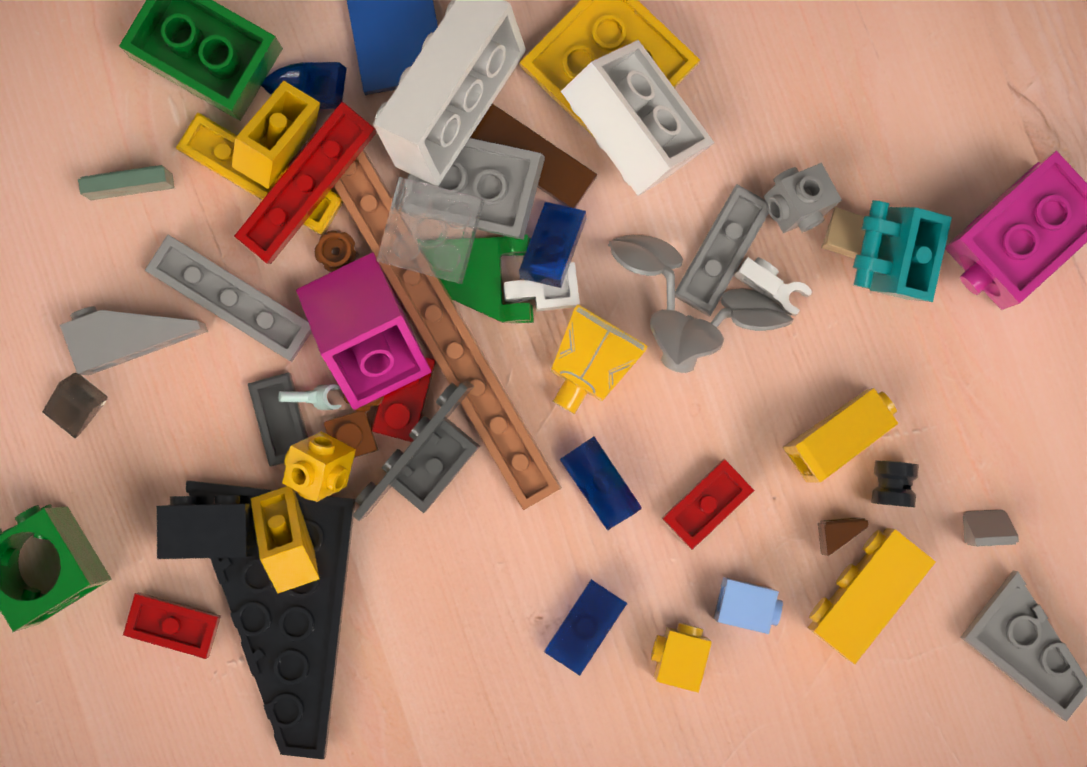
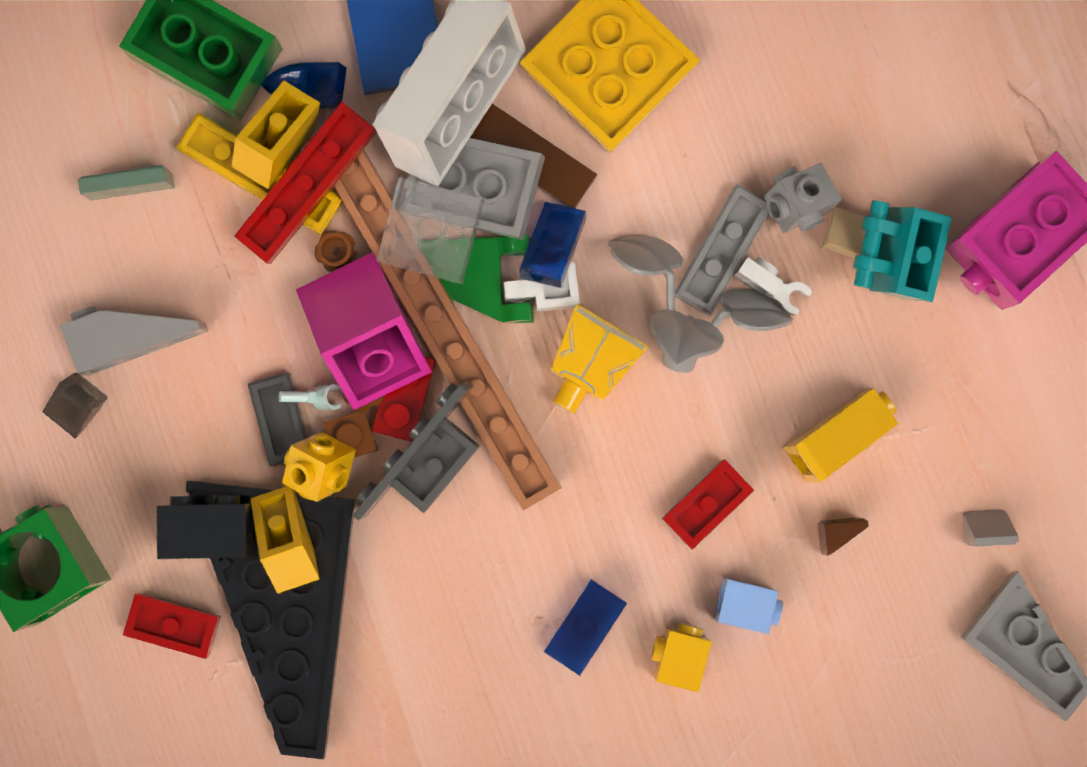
(229, 298): light grey plate -> none
(601, 483): clear blue plate -> none
(636, 116): white slope -> none
(870, 593): yellow brick -> none
(895, 483): black wheel -> none

